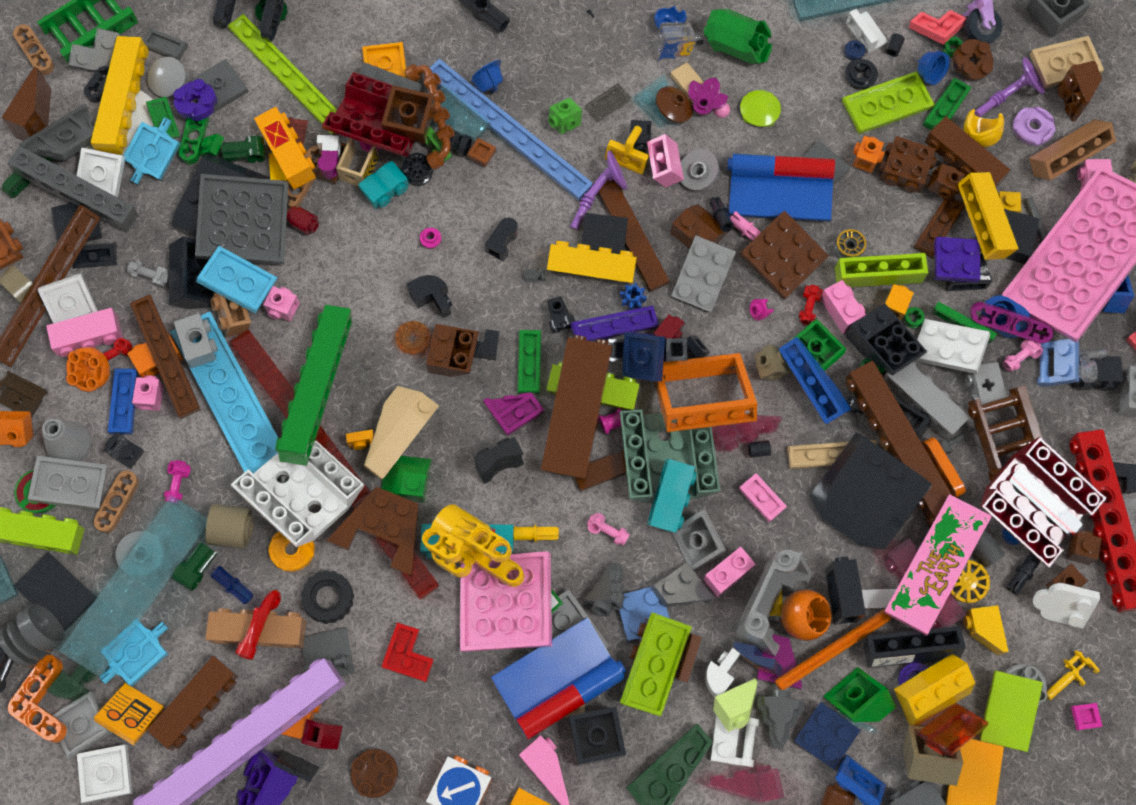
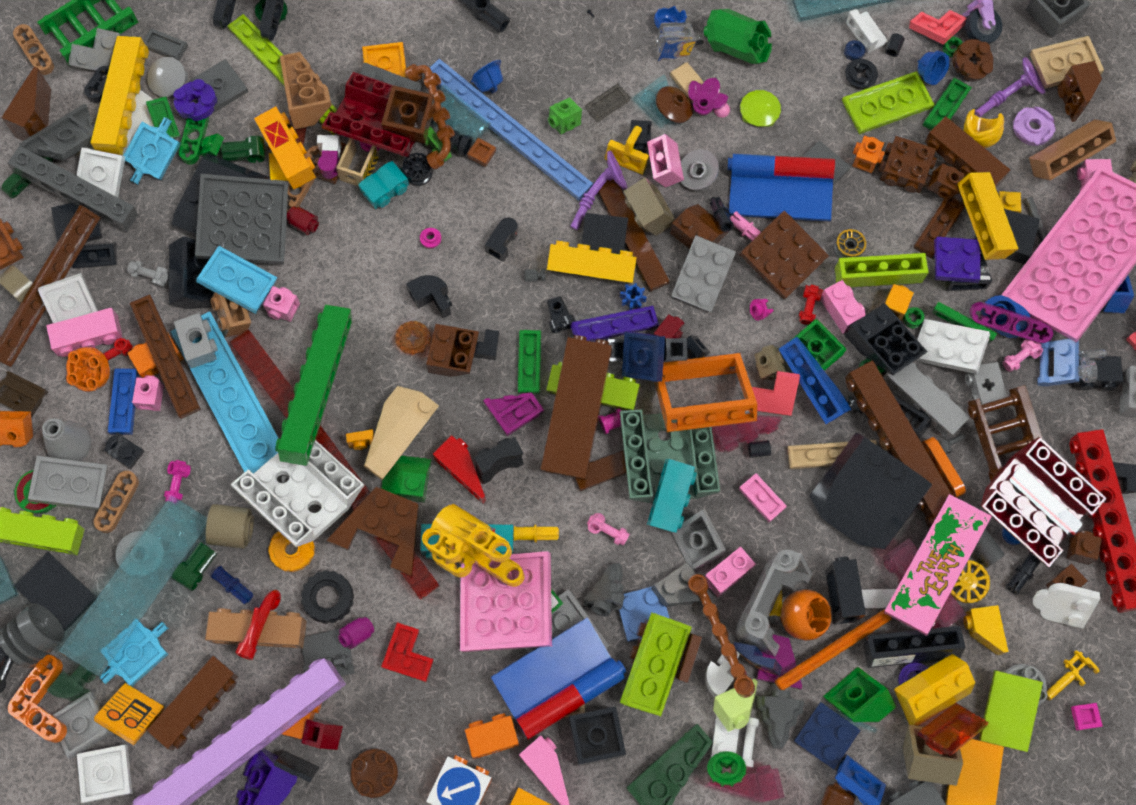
(305, 93): none -> medium nougat wedge
(355, 632): none -> magenta brick
(457, 462): none -> red slope
(491, 736): none -> orange brick
(649, 207): none -> dark tan brick
(726, 759): none -> green gear
(743, 684): none -> dark orange bar
(781, 398): none -> coral tile

